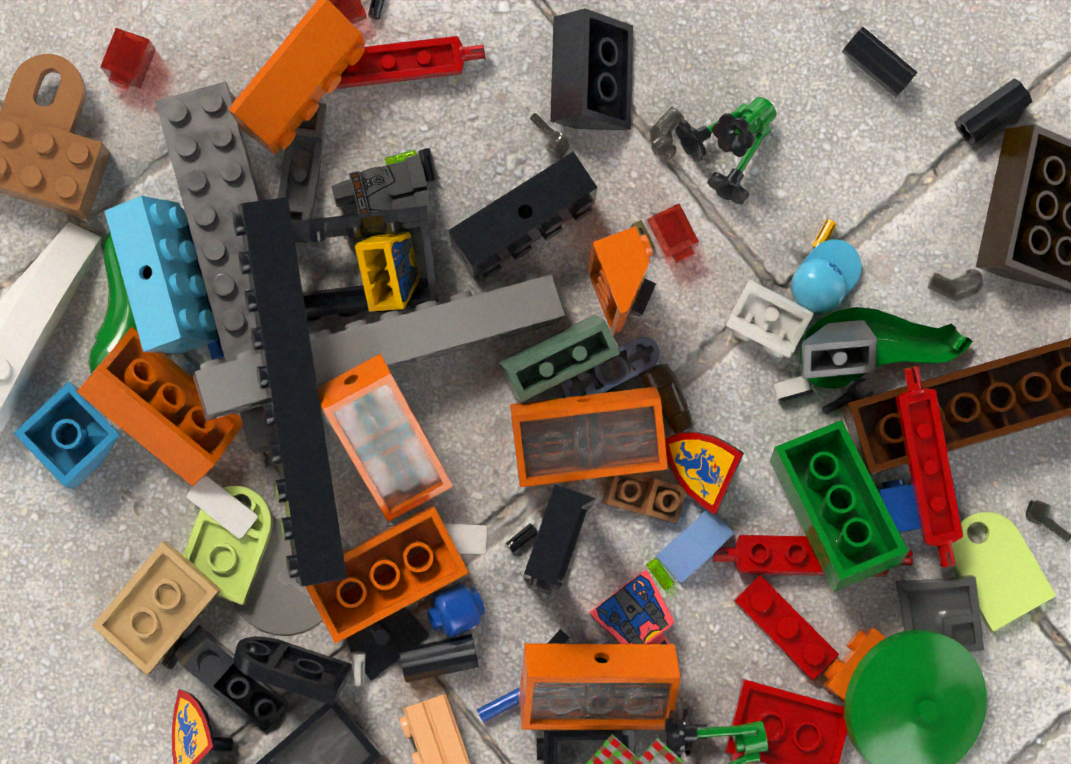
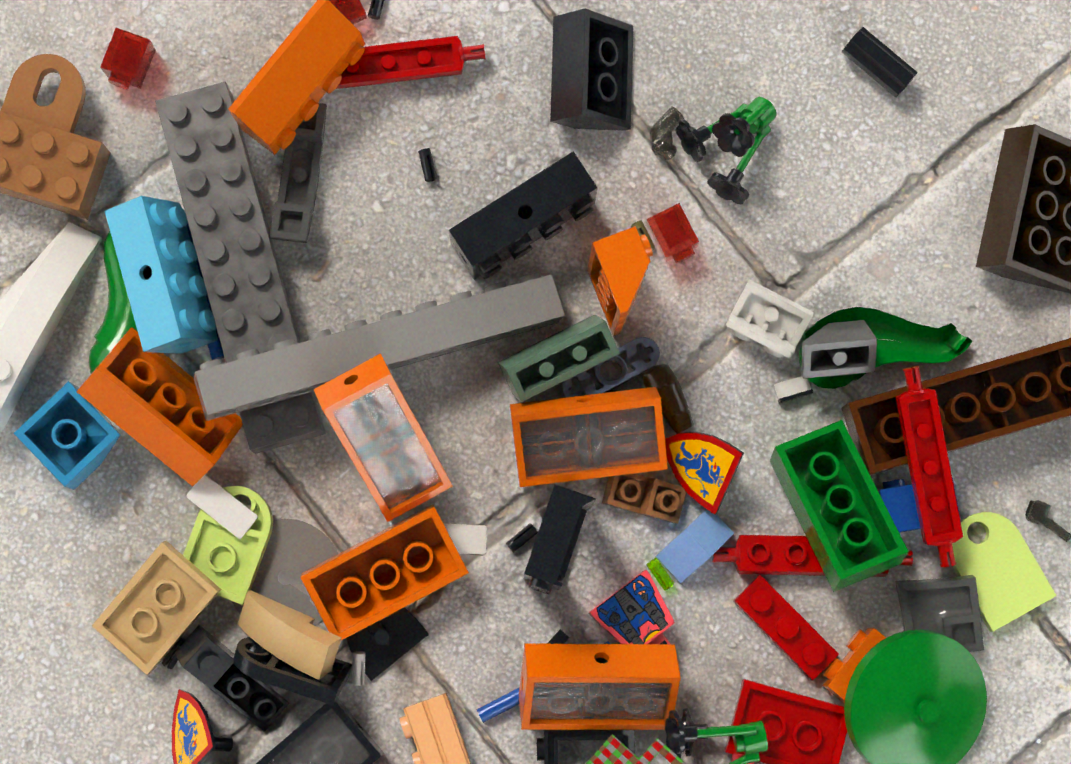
(289, 635): none -> tan slope
(291, 391): black brick -> none
(352, 300): black window -> none
(387, 188): dark grey hips -> none
(388, 263): yellow torso -> none
(399, 157): clear neon green piece -> none
(438, 658): black axle -> none
(455, 610): blue head -> none
(558, 142): clear smoke hand -> none
(643, 297): black piece -> none
(825, 232): yellow piece -> none
(826, 276): medium azure cap -> none
(850, 396): black hand -> none
(958, 288): clear smoke arm -> none
(993, 111): black axle -> none

